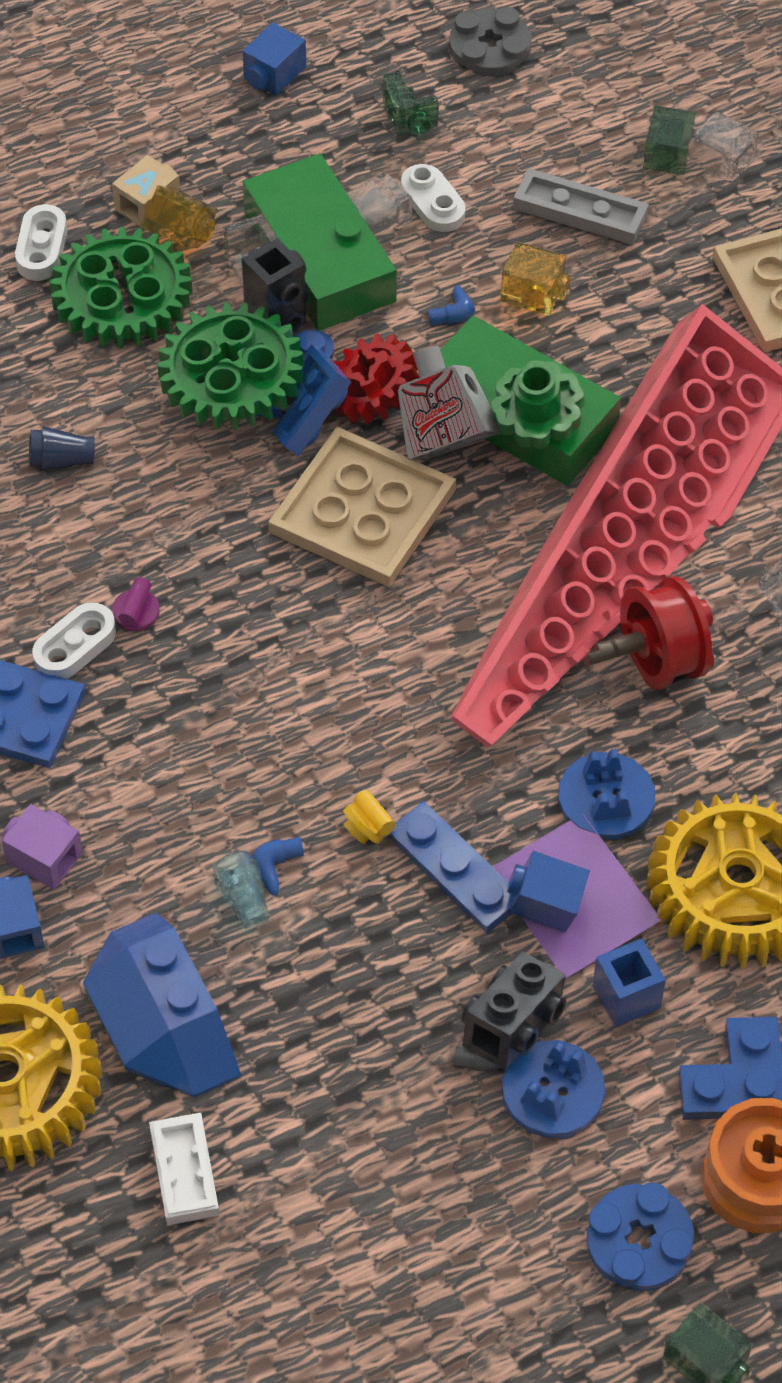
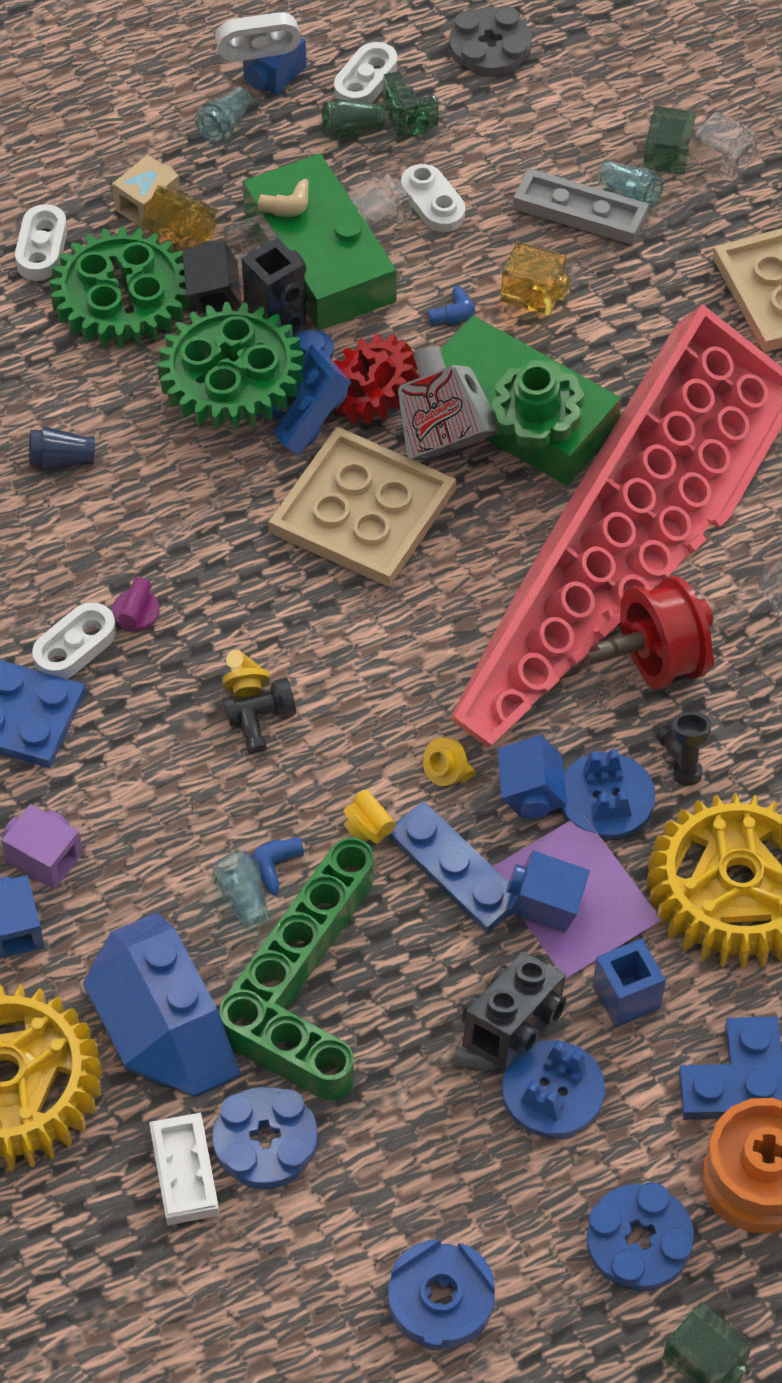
(211, 276): none -> black brick
(221, 115): none -> clear light blue cone
(245, 676): none -> yellow plate
(246, 709): none -> black piece
(257, 36): none -> white plate
(286, 205): none -> tan animal
(287, 1155): none -> plate
(293, 968): none -> green beam
(350, 117): none -> clear green cone
(360, 74): none -> white plate
(446, 762): none -> yellow plate
(447, 1265): none -> blue plate
(532, 777): none -> blue brick
(632, 181): none -> clear light blue cone
(683, 743): none -> black piece

